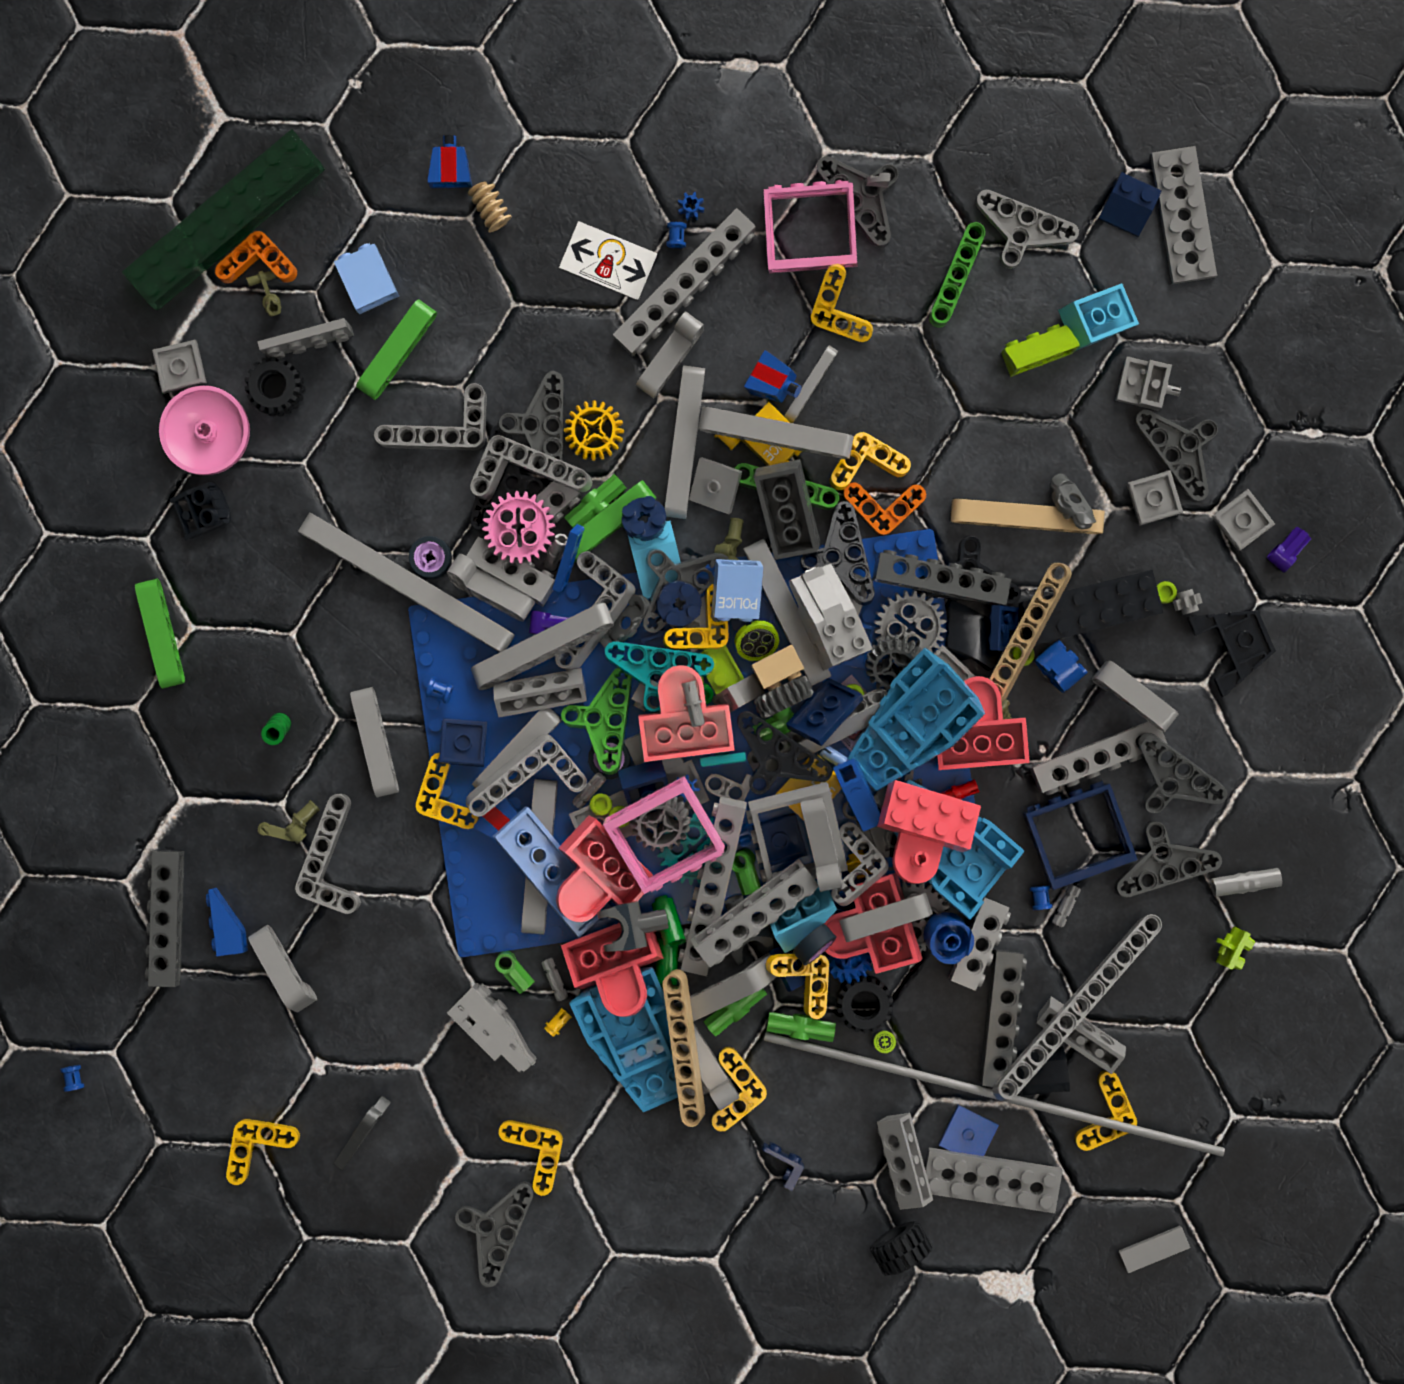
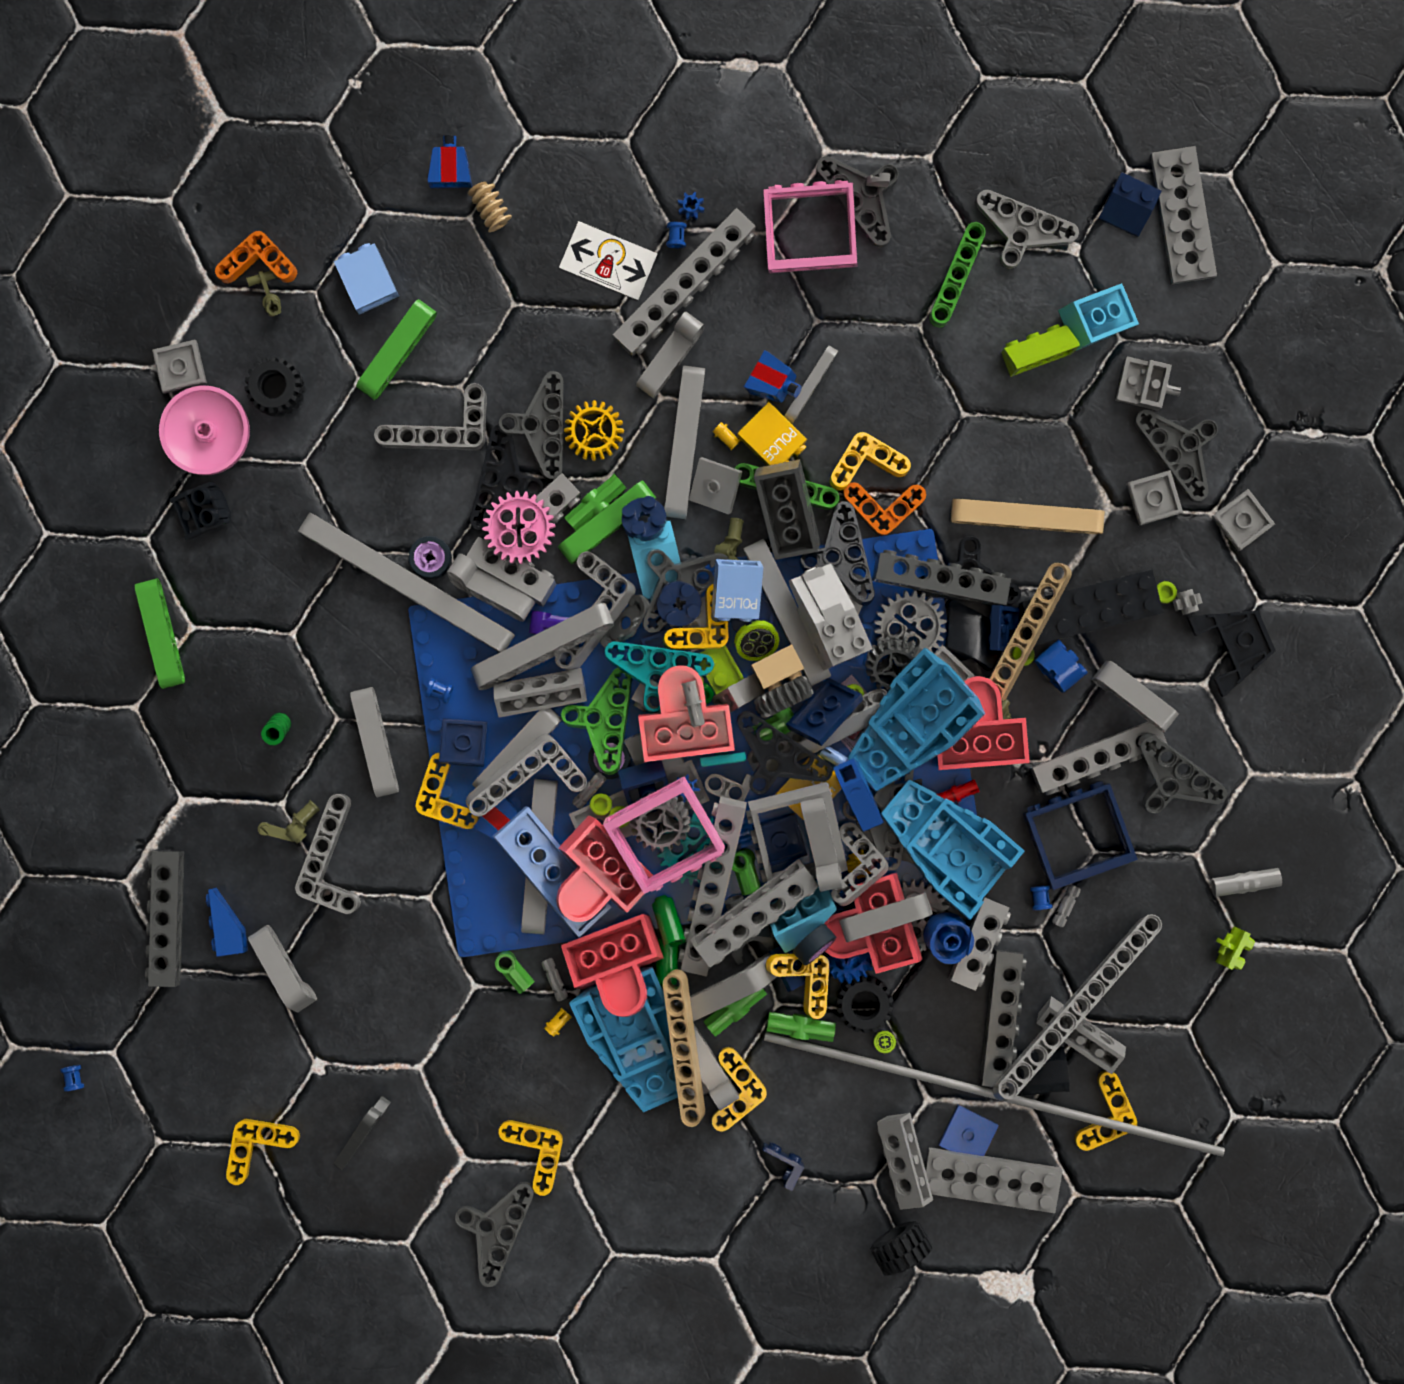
(223, 220): clear green brick -> none
(300, 340): light grey plate -> none
(492, 1027): light grey piece -> none
(529, 462): light grey beam -> none
(555, 552): light grey pin -> none
(568, 558): blue tile -> none
(633, 925): dark grey connector -> none
(775, 433): light grey beam -> none
(829, 309): yellow beam -> none
(925, 826): coral brick -> none
(1079, 512): dark grey piece -> none
(1154, 1249): light grey tile -> none
(1175, 859): dark grey beam -> none
(1285, 554): dark purple piece -> none

